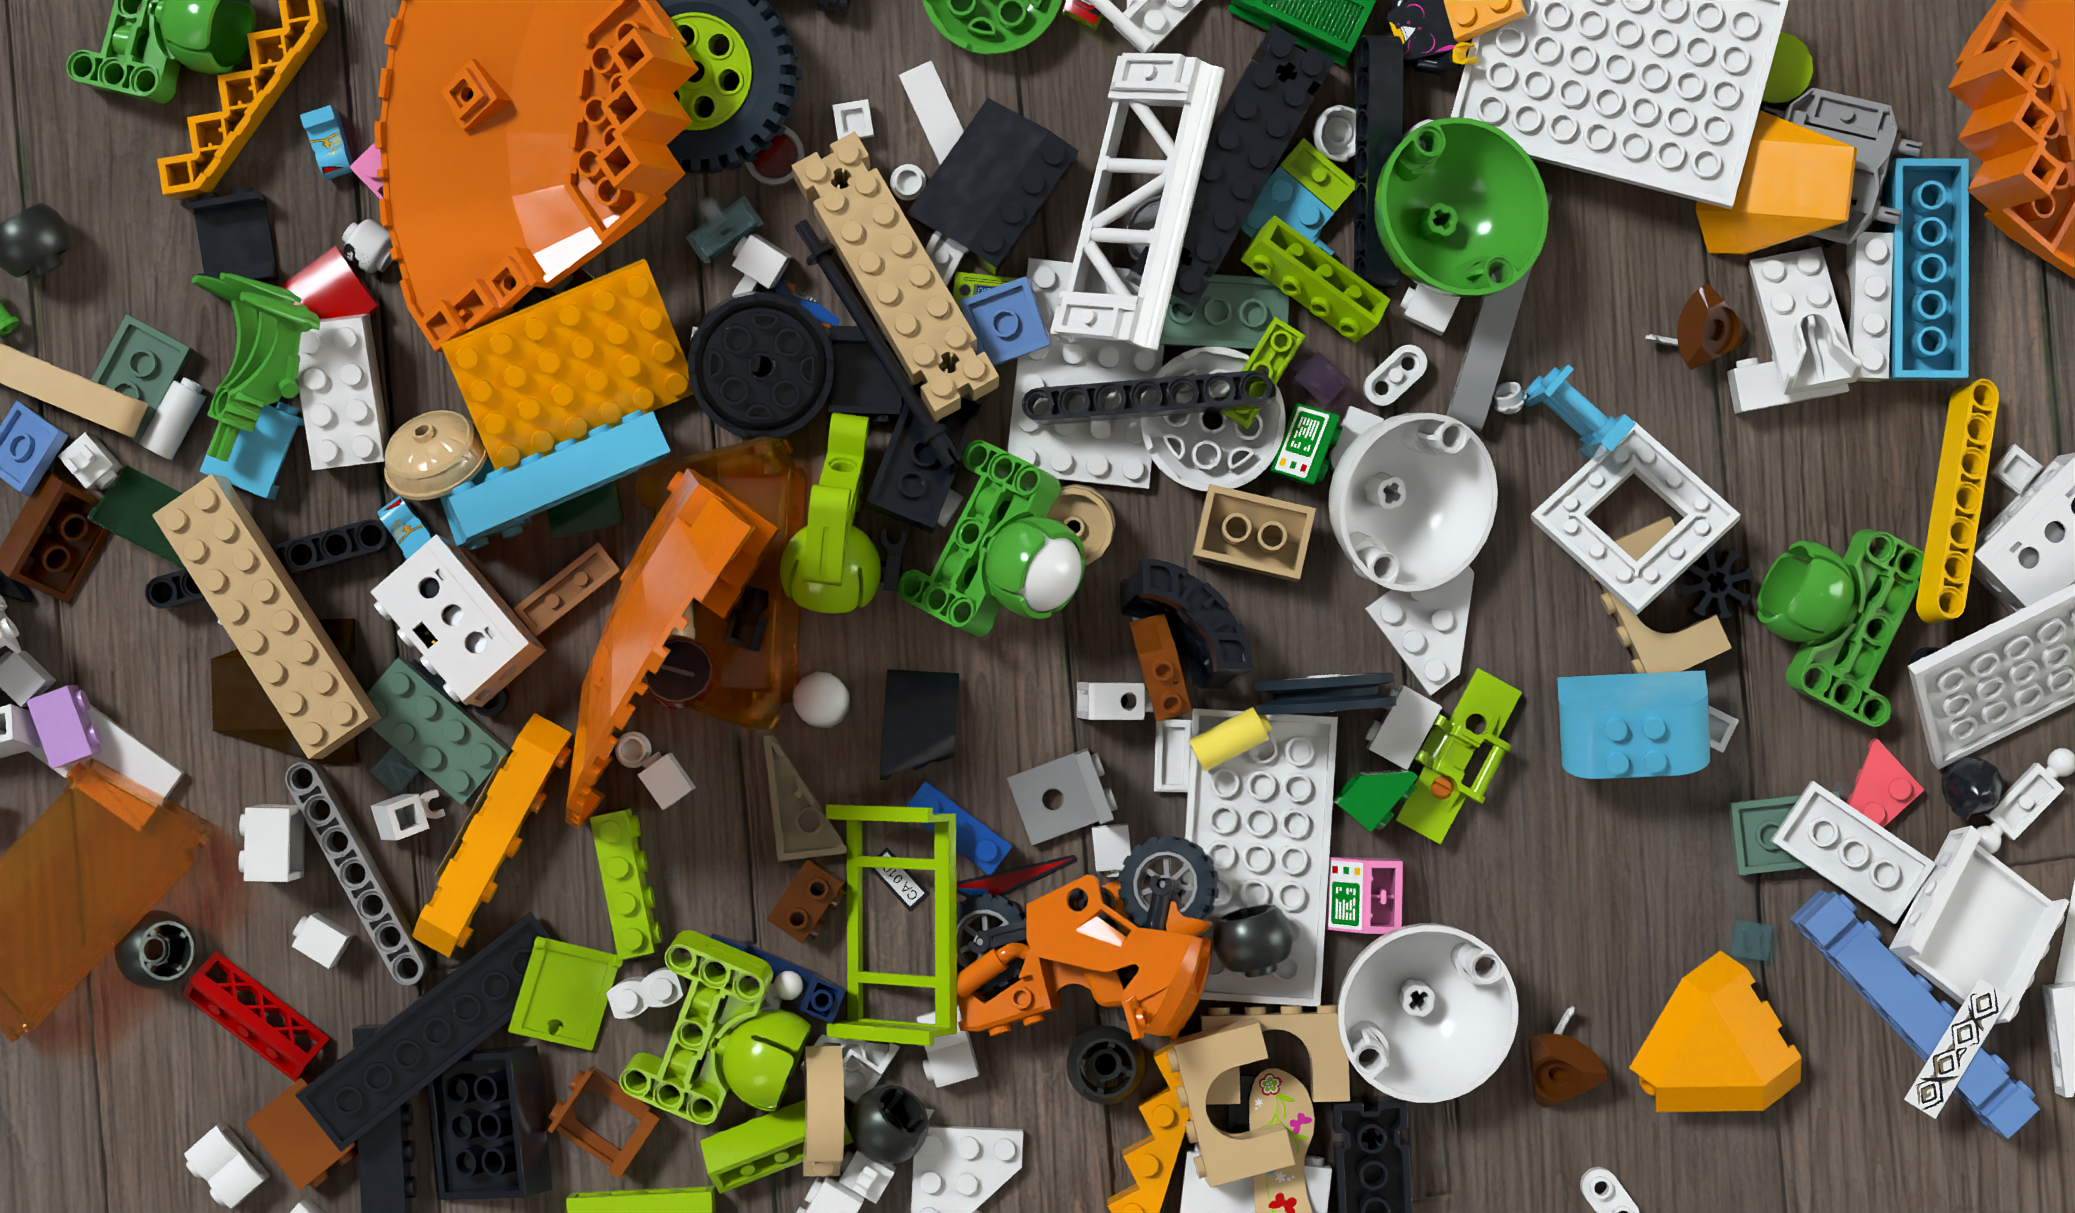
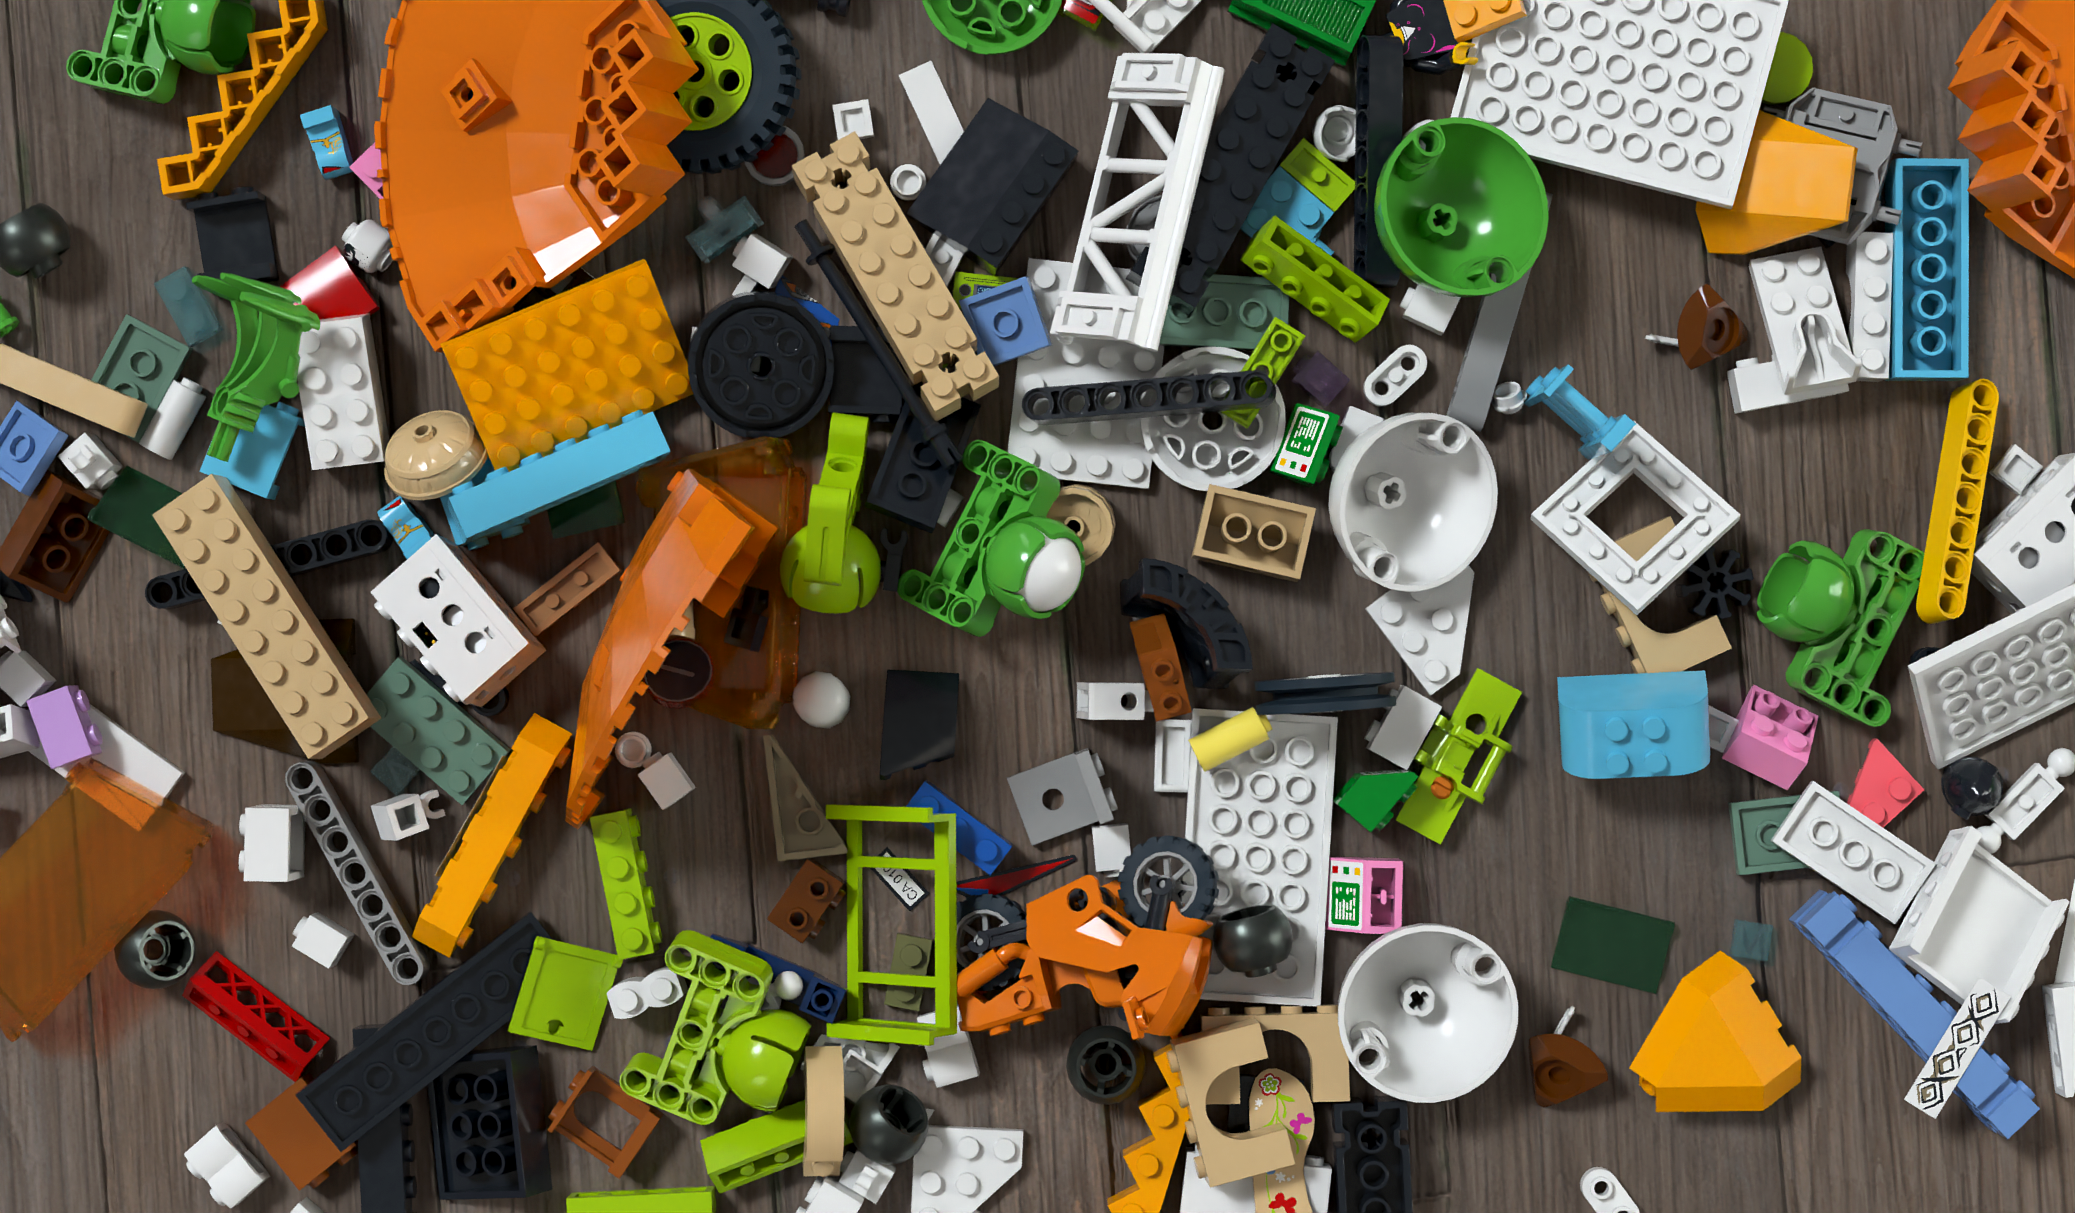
(188, 307): none -> clear light blue plate
(909, 957): none -> olive plate
(1612, 944): none -> clear green piece
(1771, 737): none -> bright pink slope

